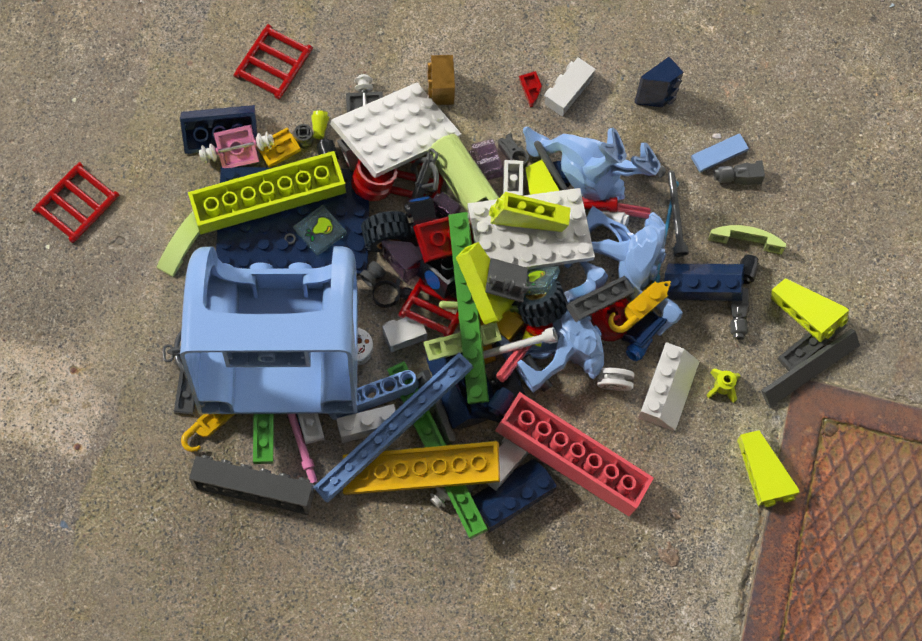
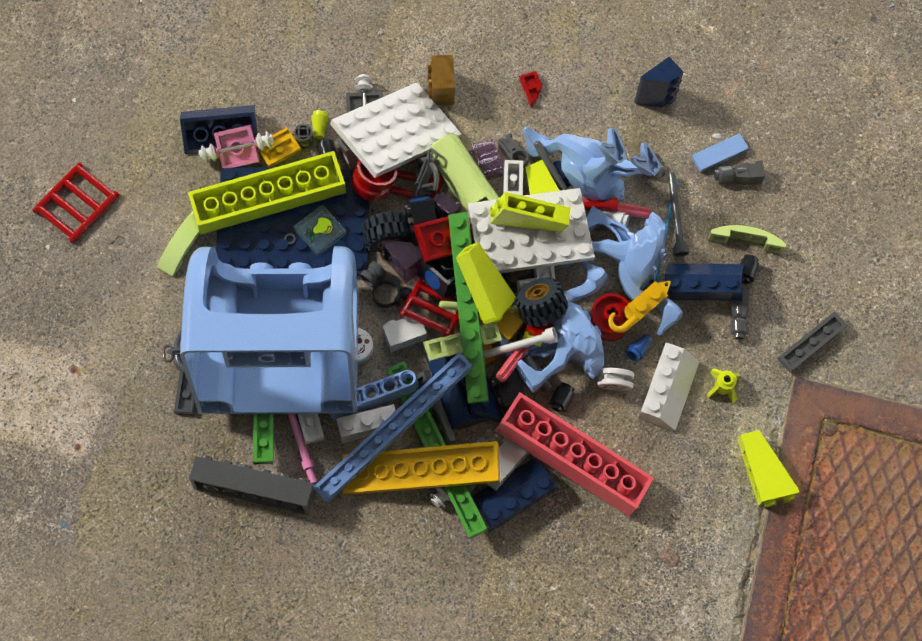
(204, 427): yellow plate -> none
(258, 44): red bar -> none
(500, 402): dark blue brick -> none
(506, 280): dark grey hinge -> none
(541, 279): clear light blue tile -> none
(562, 397): none -> black brick
(569, 86): white brick -> none
(600, 298): dark grey plate -> none
(644, 329): dark blue piece -> none
(810, 367): dark grey tile -> none
(812, 311): neon yellow slope -> none

